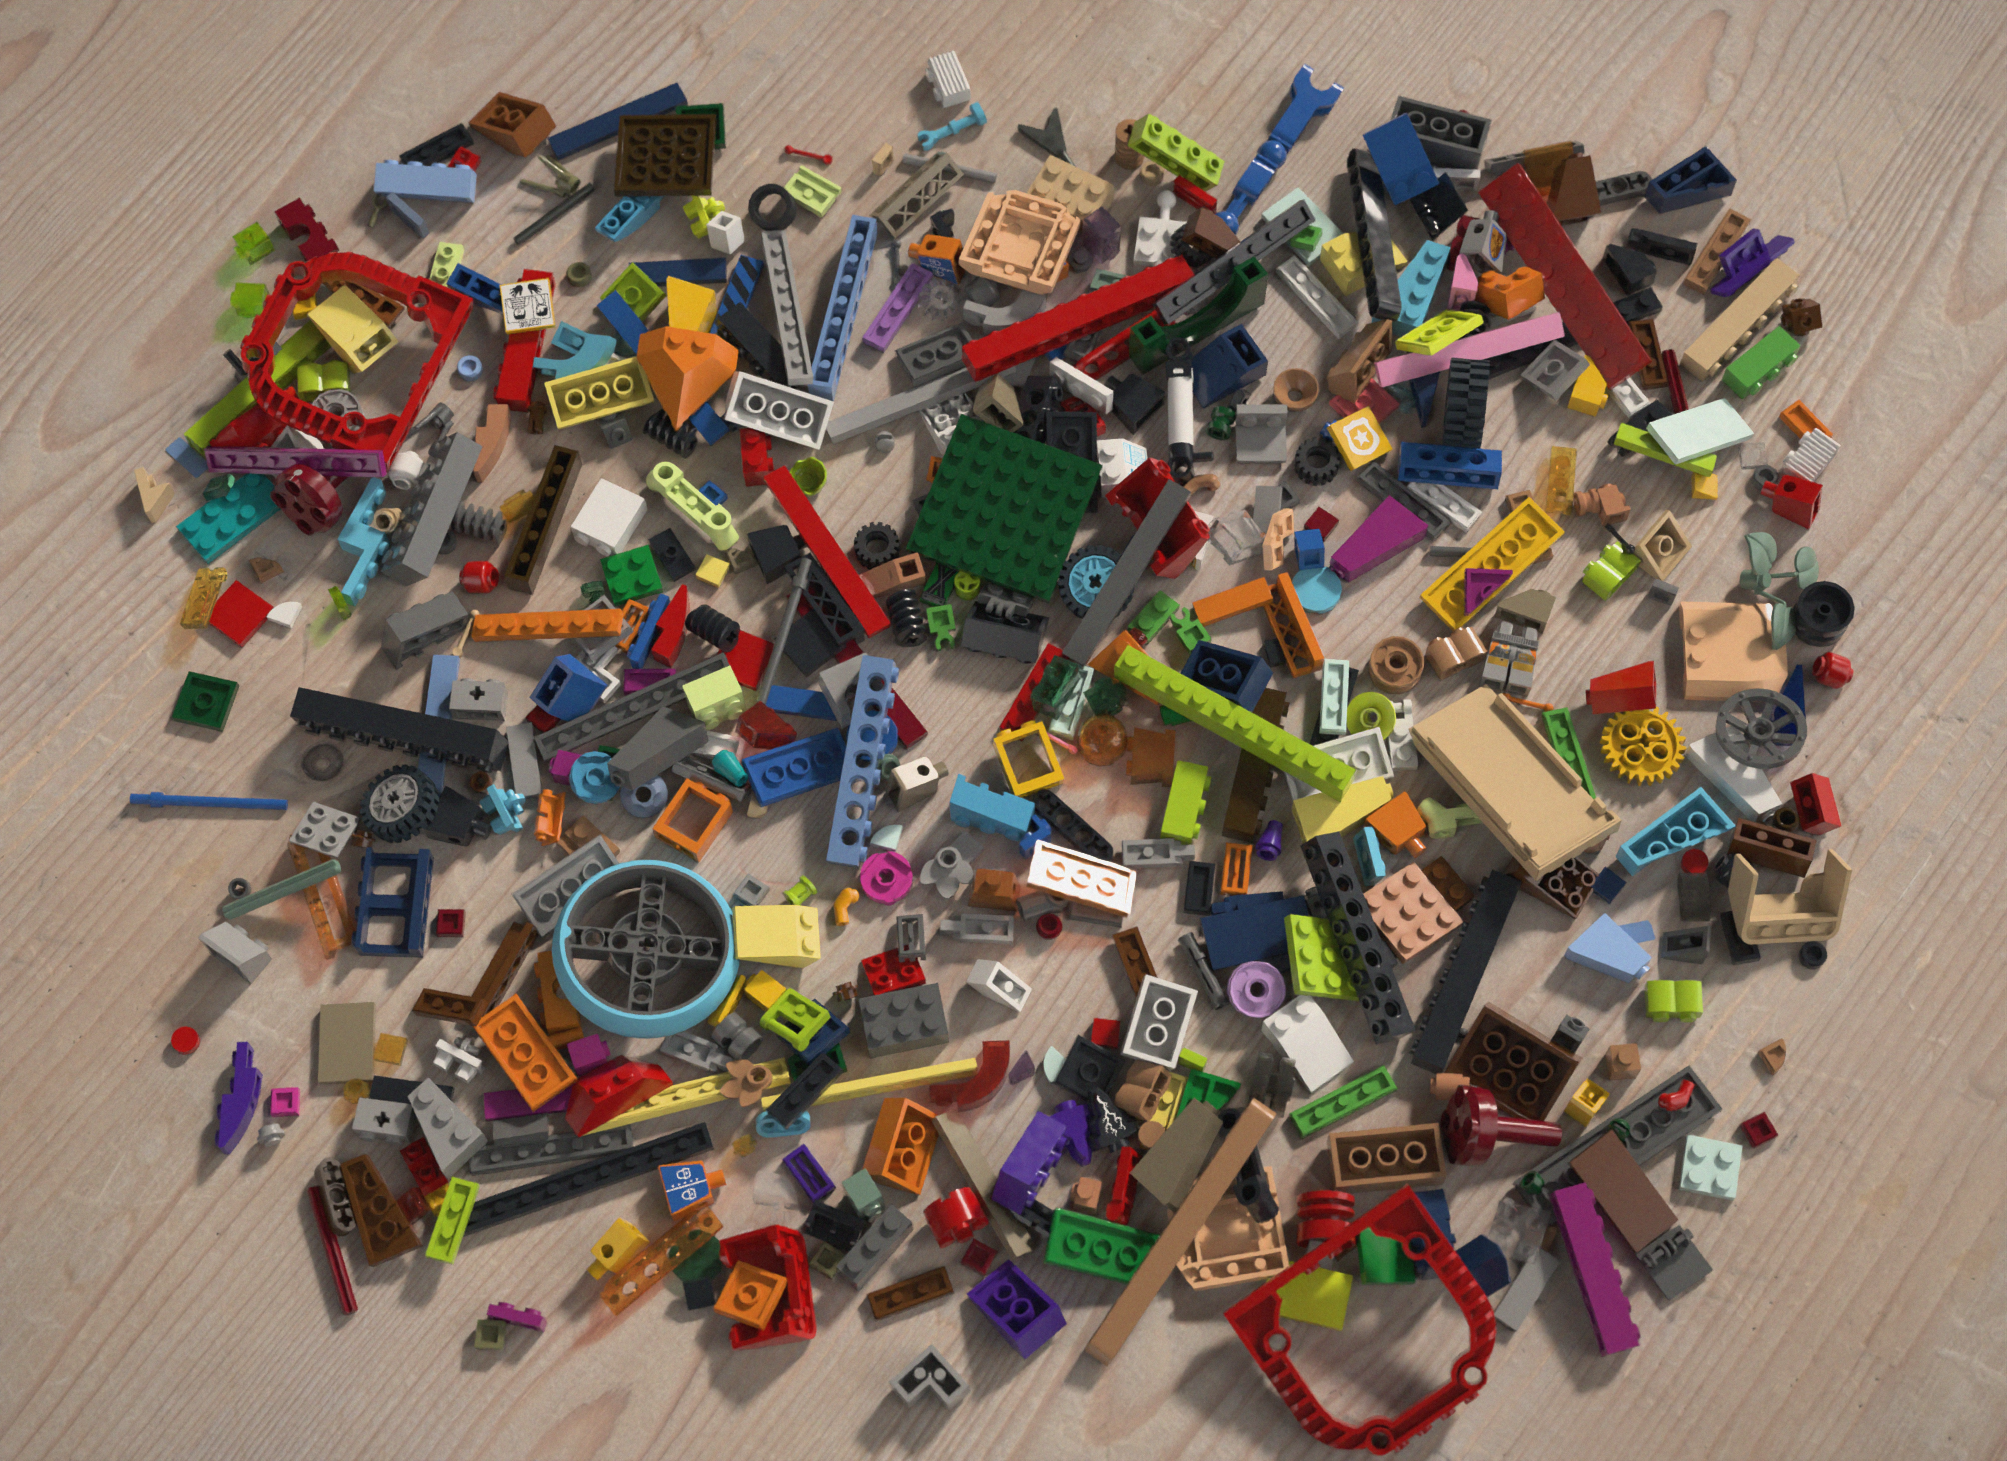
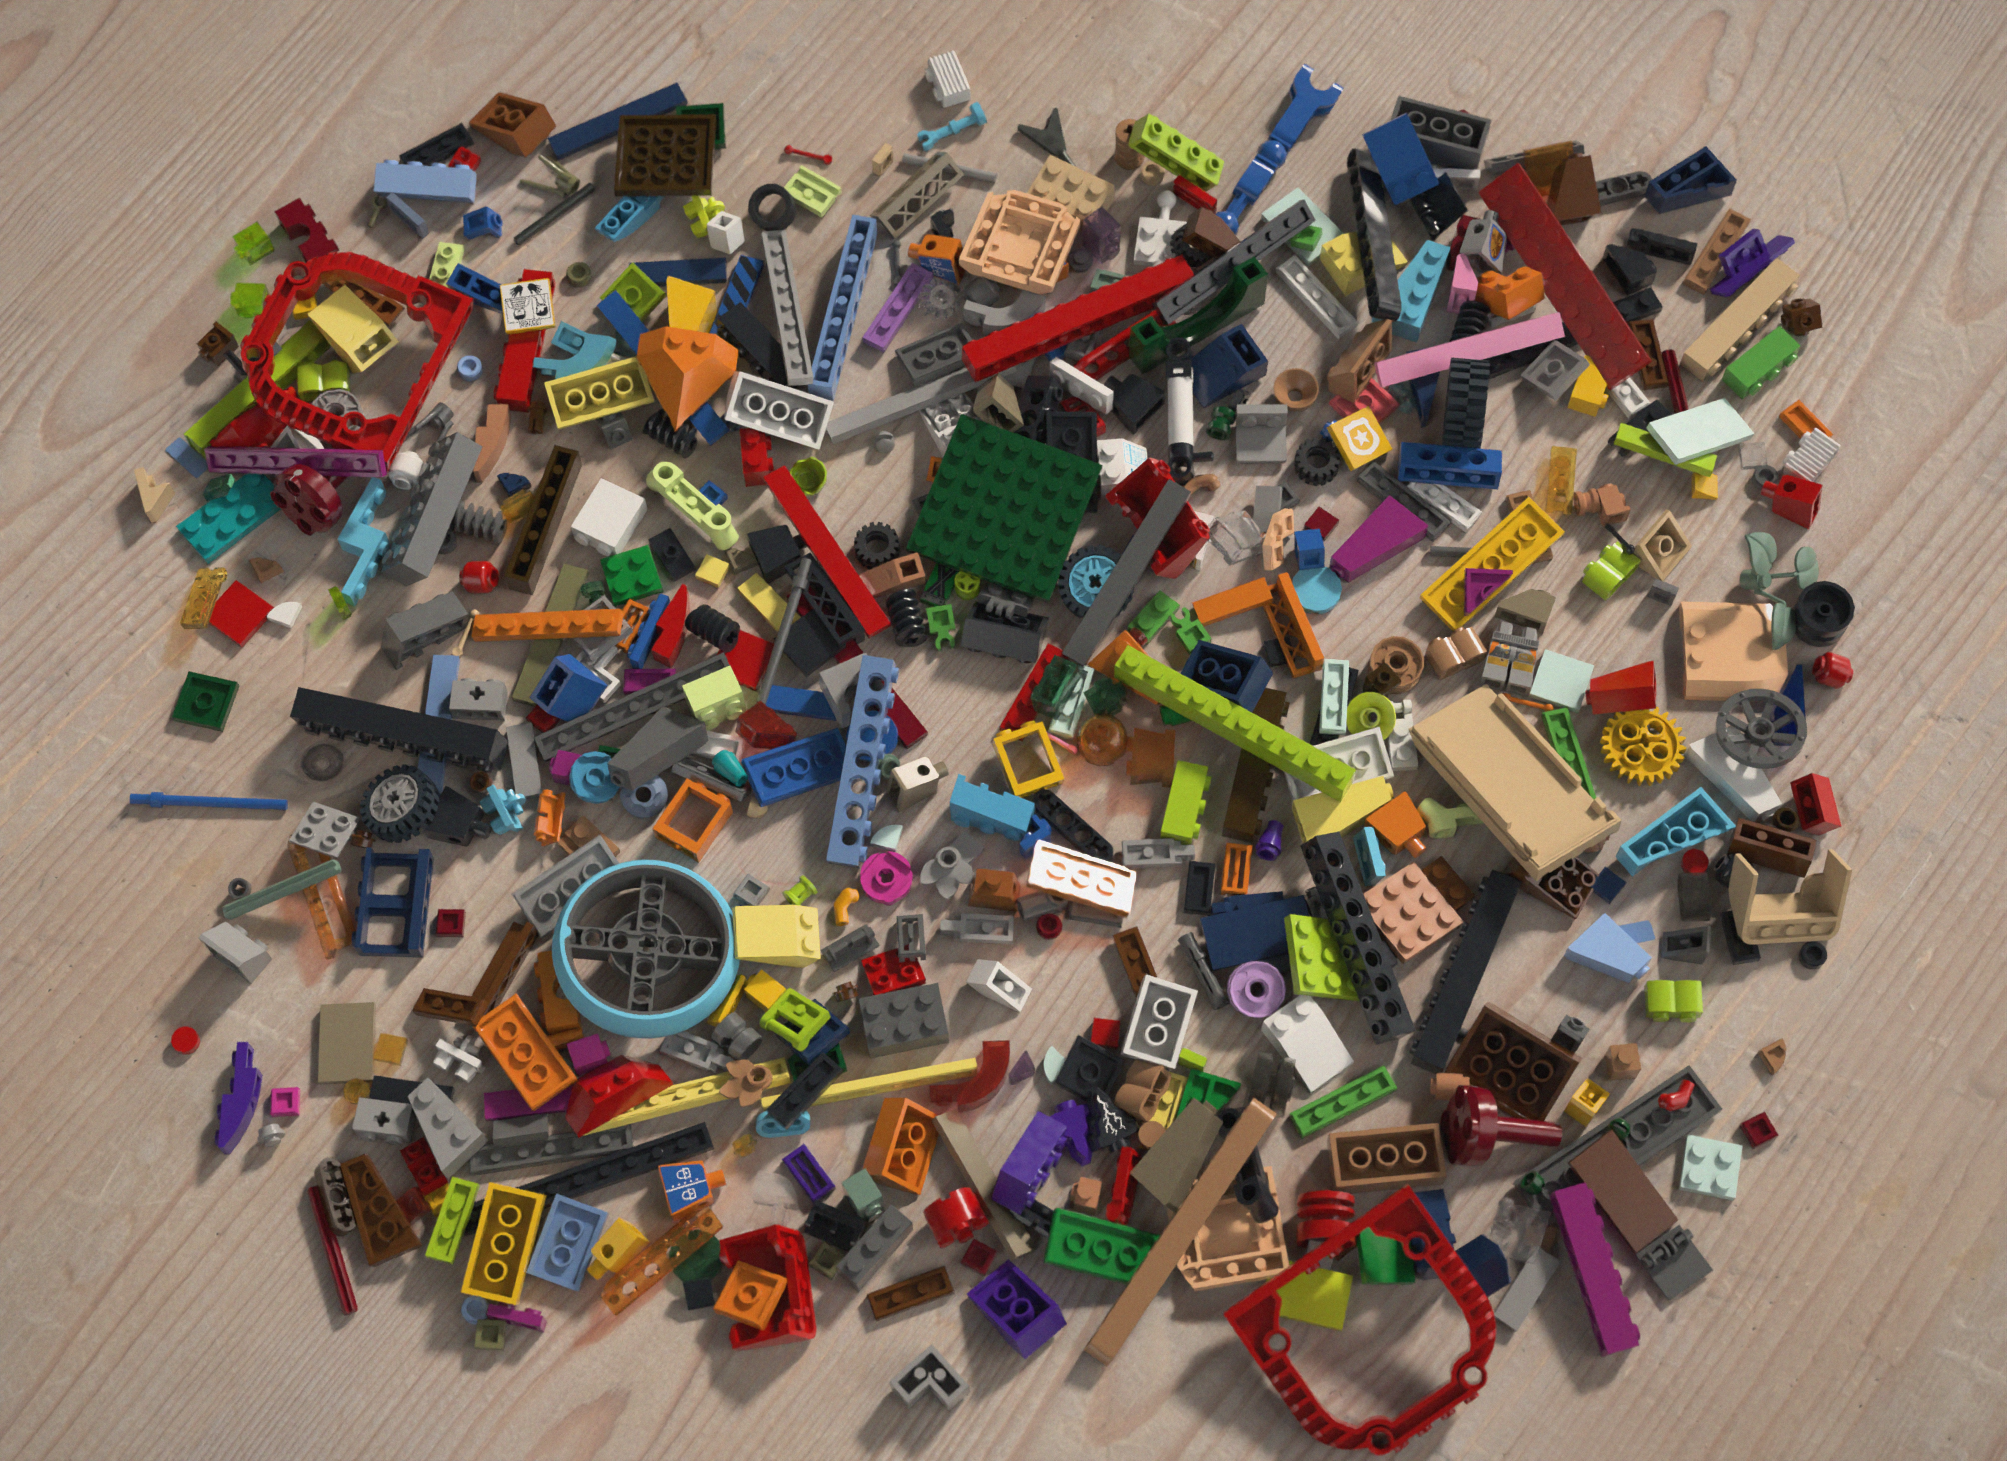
(216, 343): none -> reddish brown brick
(387, 519): tan cone -> none
(474, 1309): none -> light blue tile
(482, 222): none -> blue bracket
(503, 1243): none -> yellow brick
(513, 483): none -> dark blue tile
(564, 598): none -> olive tile
(567, 1242): none -> medium blue plate
(765, 600): none -> light yellow tile
(850, 947): none -> dark grey hinge
(1381, 680): none -> dark brown bracket
(1438, 332): neon yellow tile -> none
(1561, 681): none -> light aqua tile

